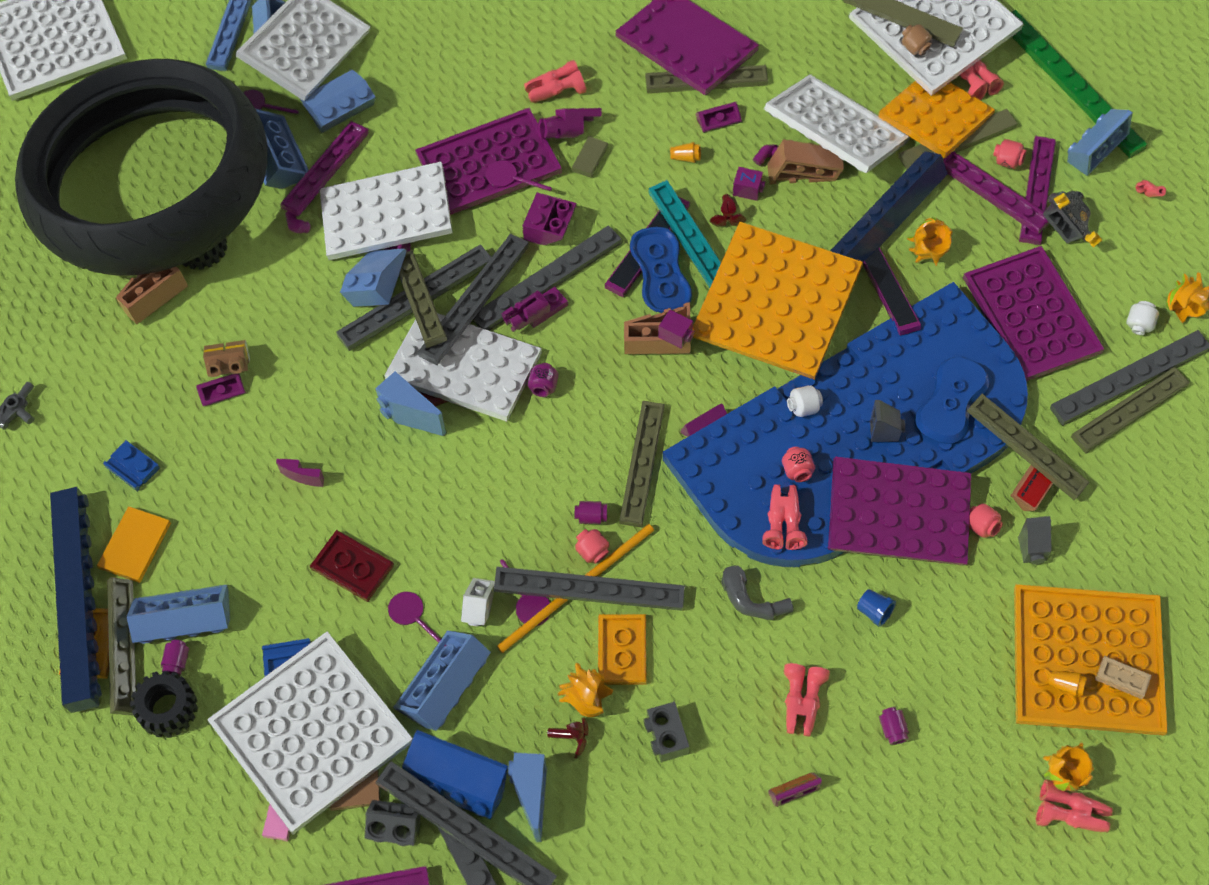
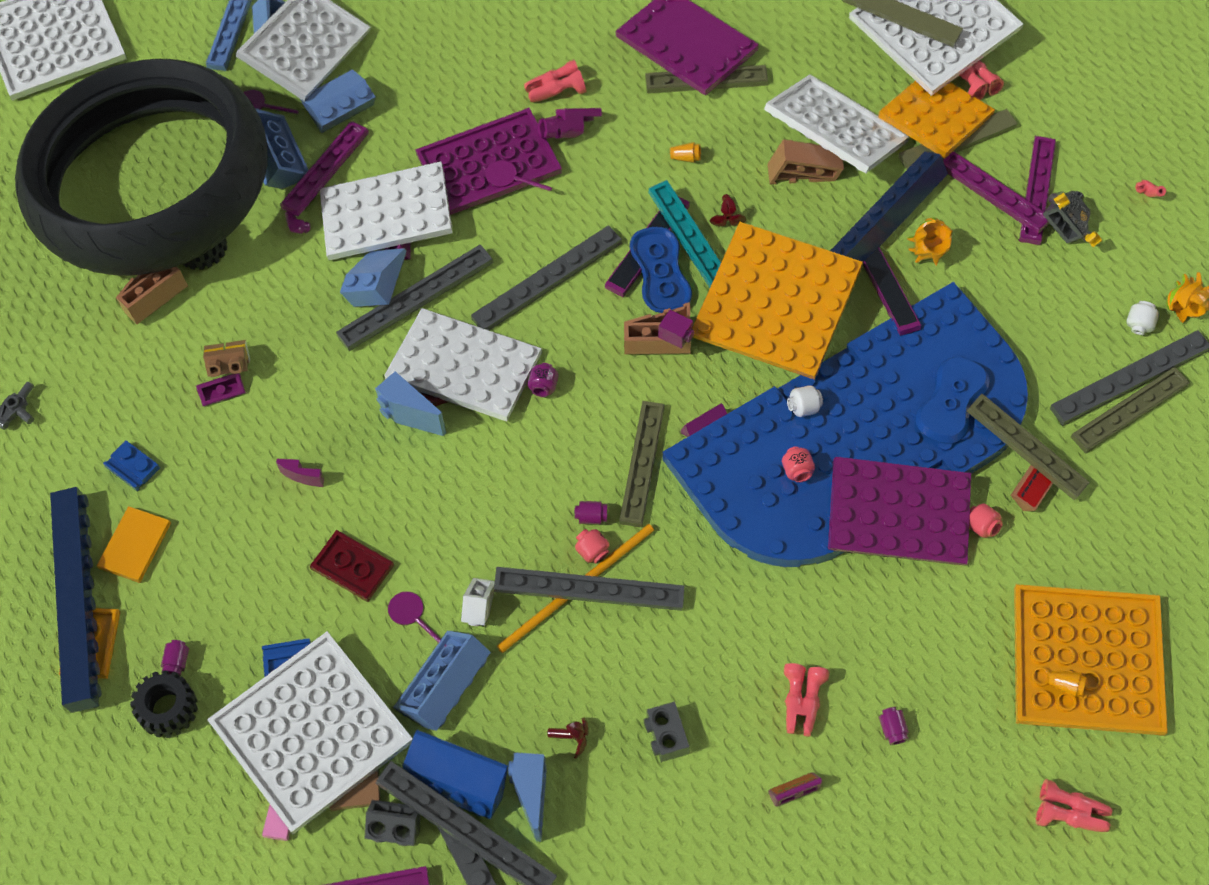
(121, 649): olive tile -> none
(179, 614): medium blue slope -> none
(421, 302): olive tile -> none
(476, 296): dark grey plate -> none
(528, 605): magenta piece -> none
(534, 309): magenta plate -> none
(547, 219): magenta slope -> none
(585, 691): light orange hair -> none
(589, 156): olive tile -> none
(622, 648): light orange tile -> none
(719, 116): magenta slope -> none
(734, 584): dark grey piece -> none
(748, 183): magenta brick -> none
(765, 152): magenta arm -> none
(785, 510): coral piece -> none
(876, 607): blue piece -> none
(885, 423): dark grey slope -> none
(916, 39): medium nougat head -> none
(1009, 154): coral head -> none
(1033, 312): magenta plate -> none
(1035, 540): dark grey slope -> none
(1069, 768): light orange hair -> none
(1070, 81): green plate -> none
(1100, 140): medium blue slope -> none
(1123, 677): tan plate -> none

